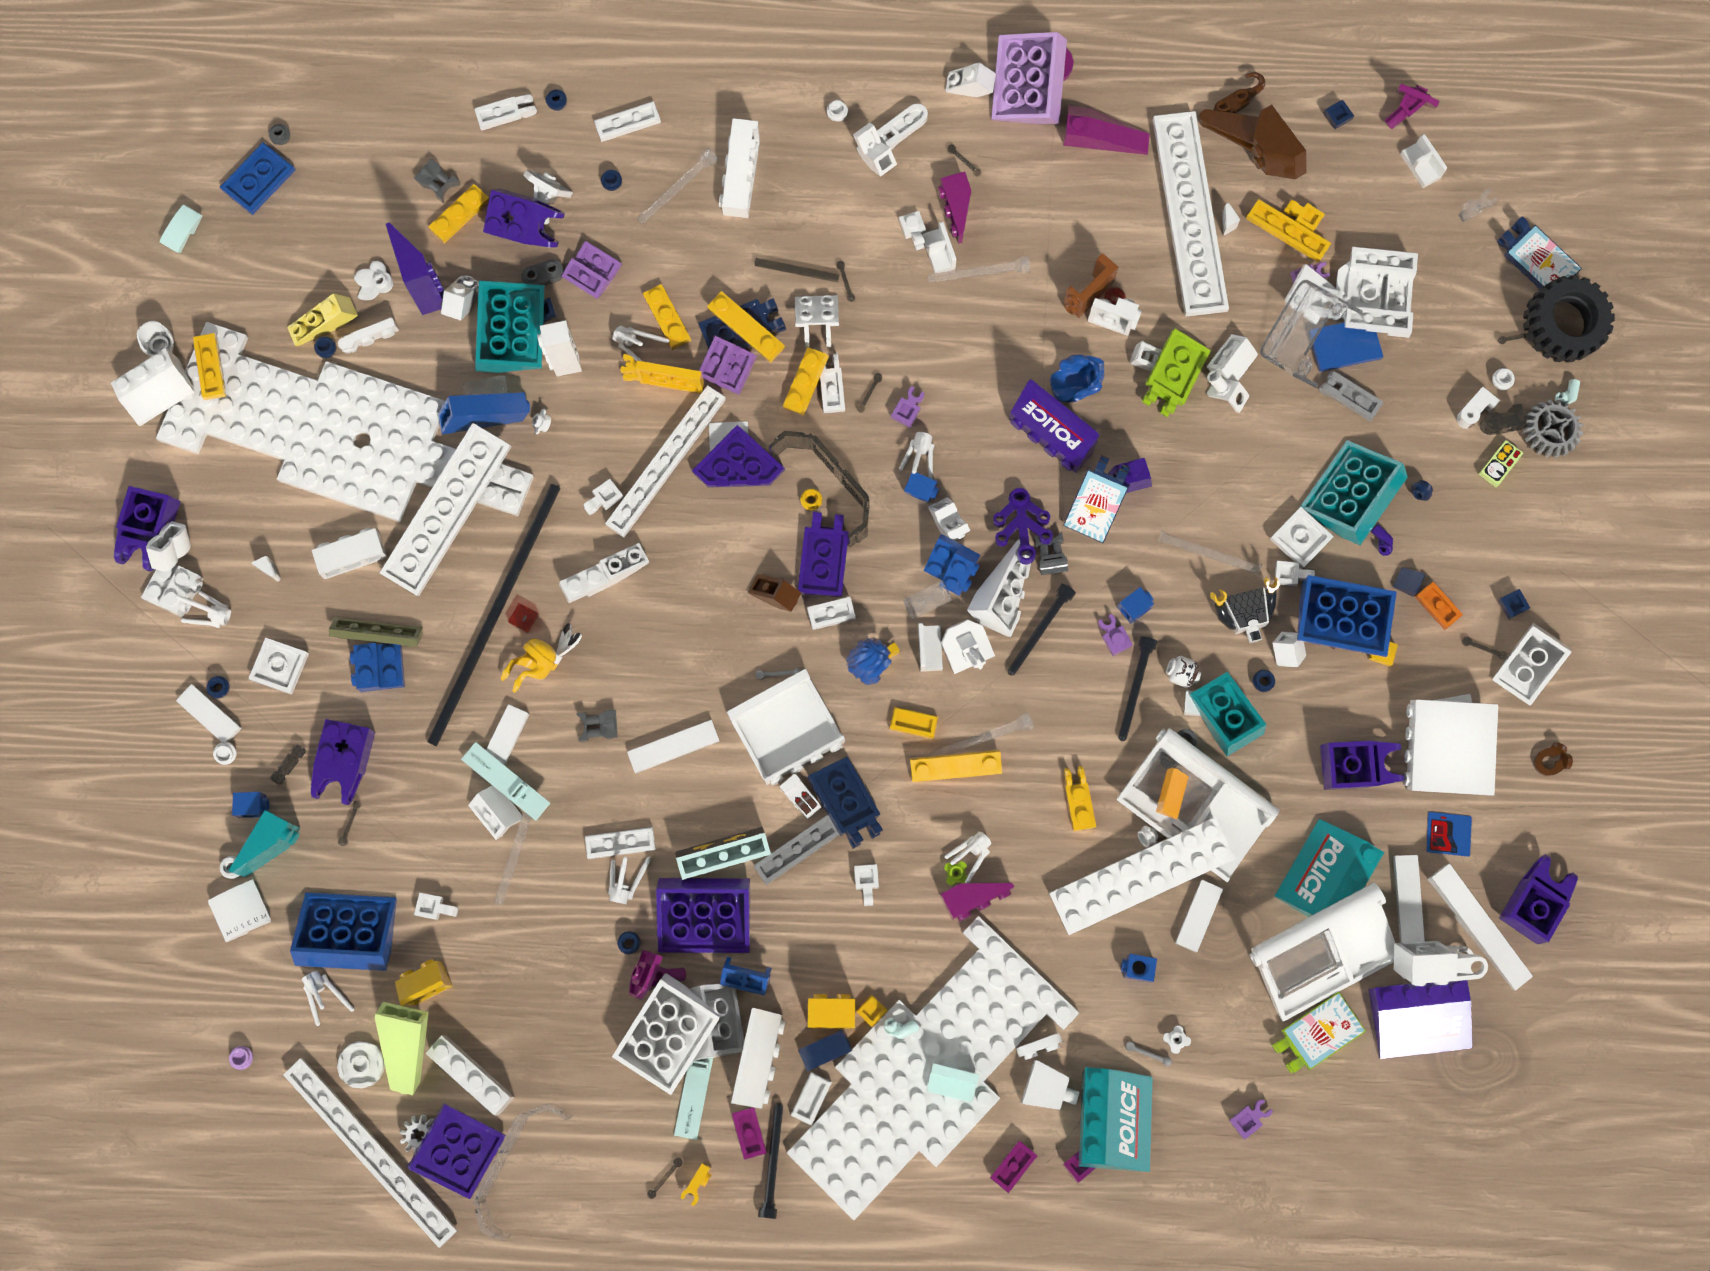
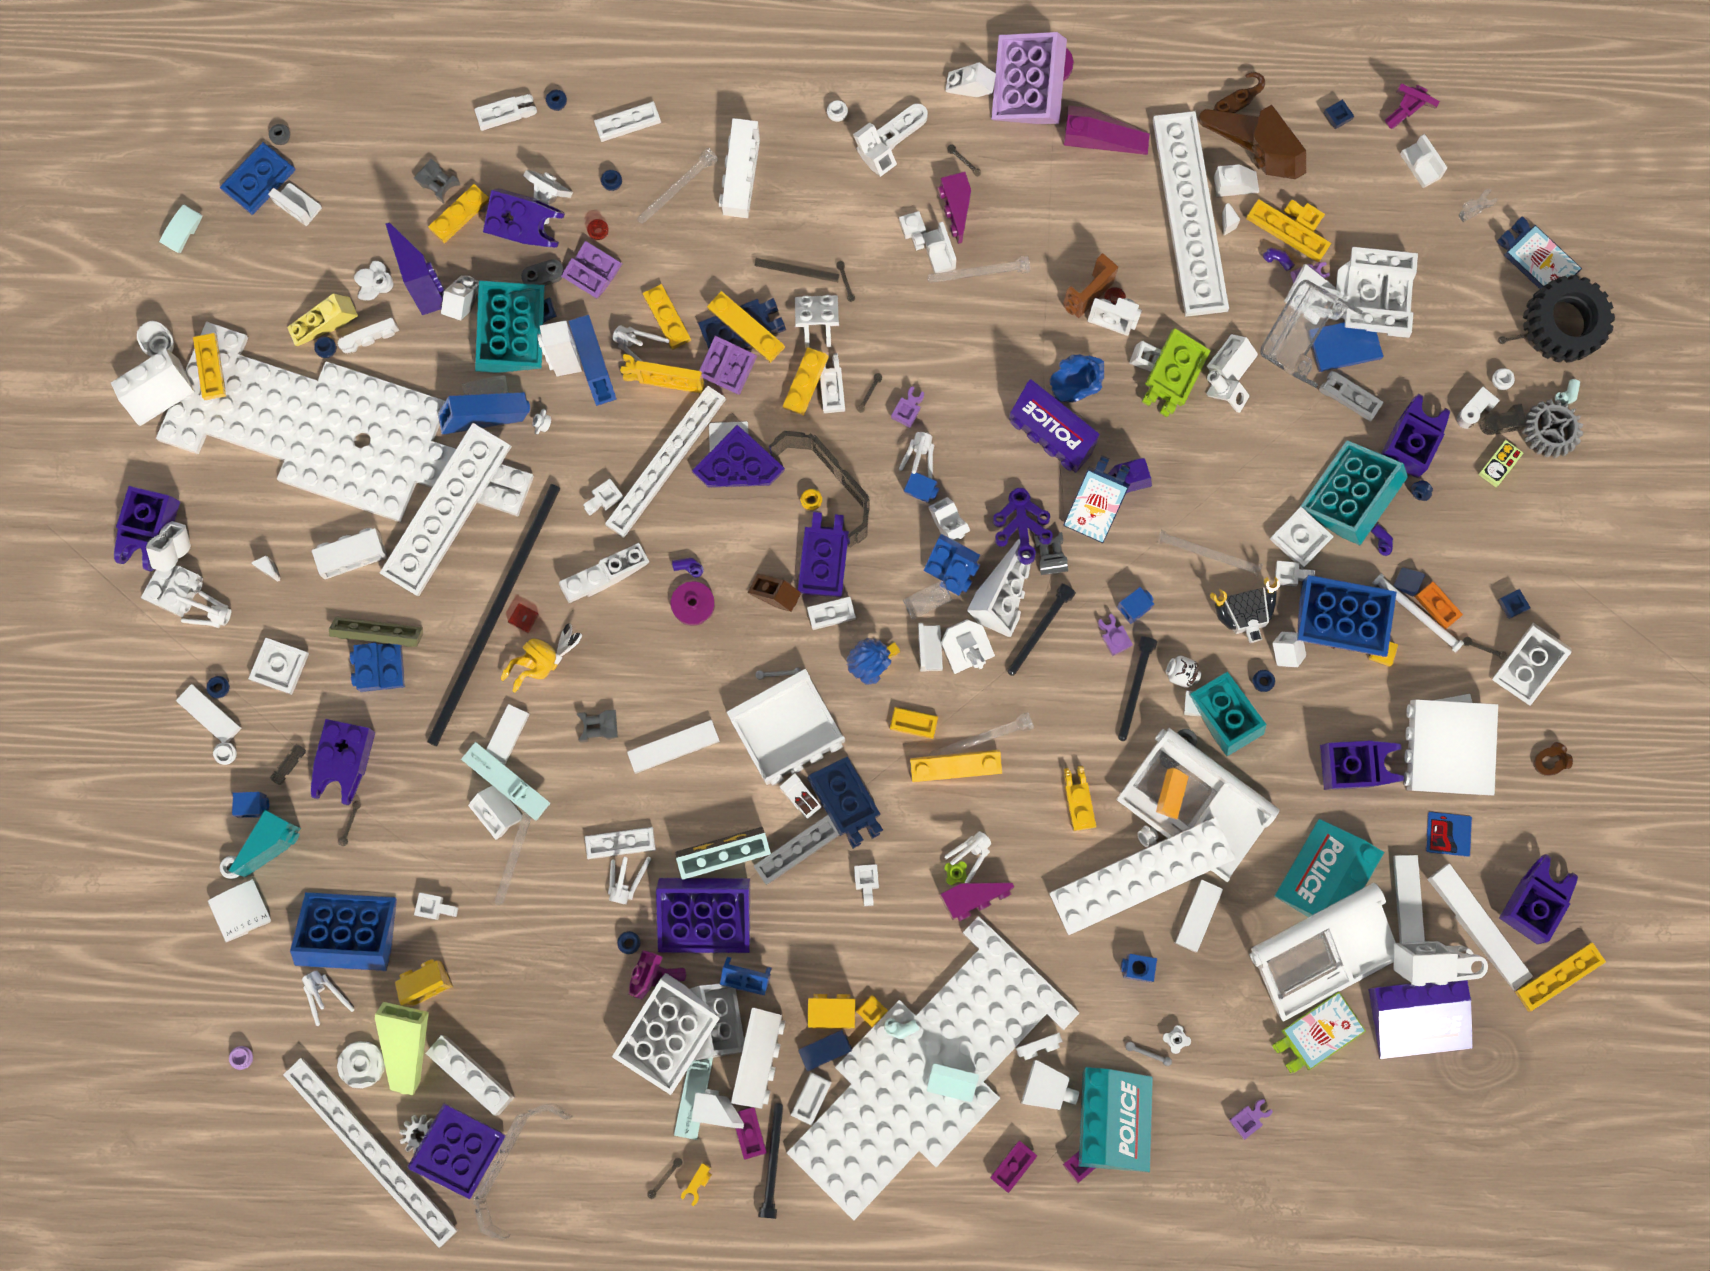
(296, 203): none -> white panel
(592, 360): none -> blue slope
(593, 225): none -> clear red plate
(690, 565): none -> dark purple arm
(692, 614): none -> magenta plate
(715, 1110): none -> white slope
(1235, 180): none -> white slope
(1279, 255): none -> dark purple arm
(1416, 437): none -> dark purple brick
(1421, 615): none -> white bar
(1560, 976): none -> yellow plate

